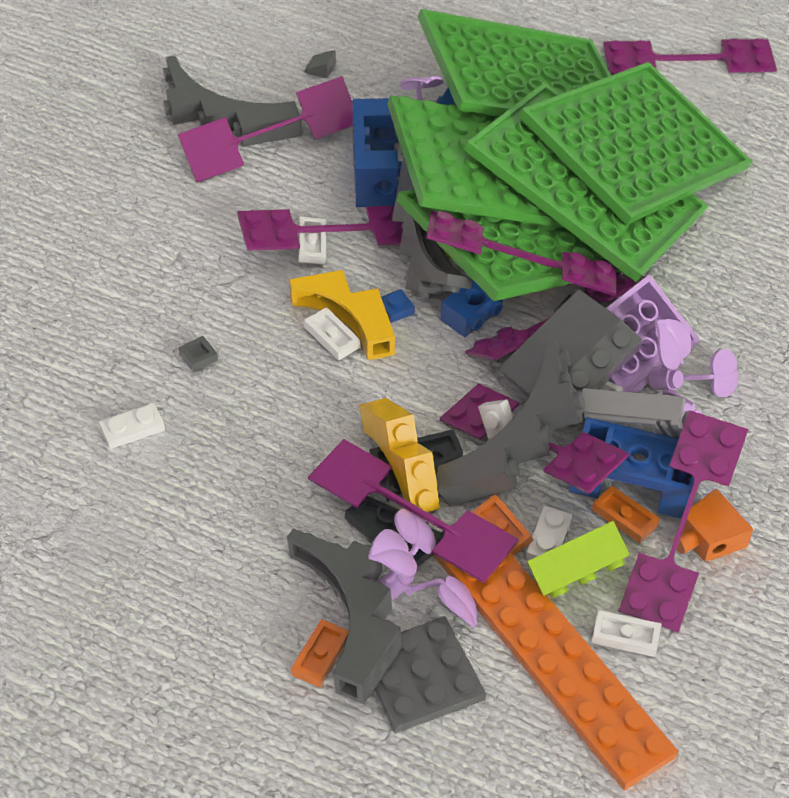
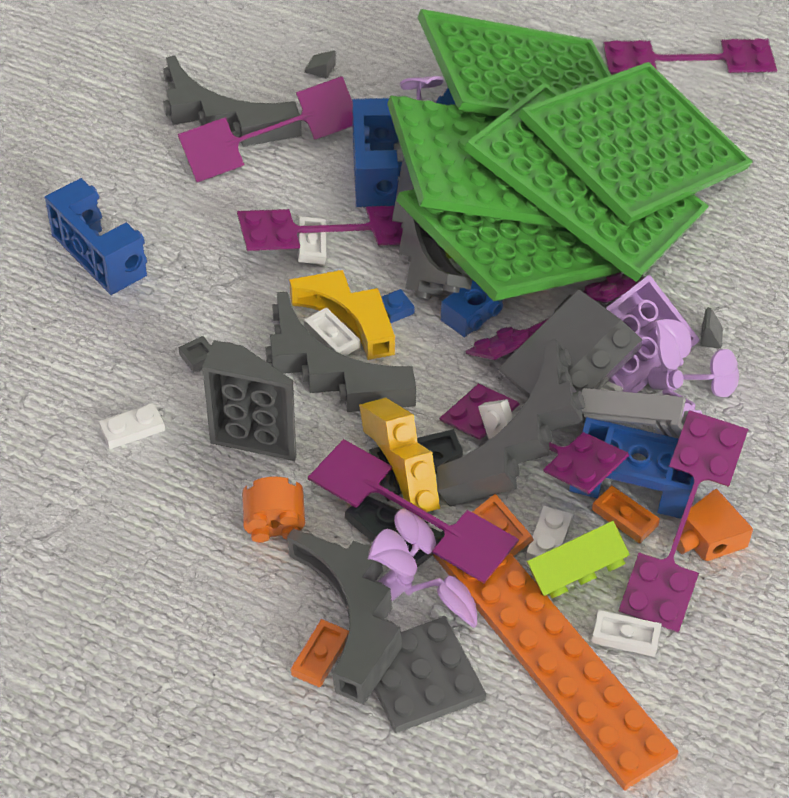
(75, 222): none -> blue plate
(248, 402): none -> dark grey slope
(272, 508): none -> orange brick
(326, 370): none -> dark grey arch
(574, 266): magenta hinge -> none
(711, 330): none -> dark grey slope

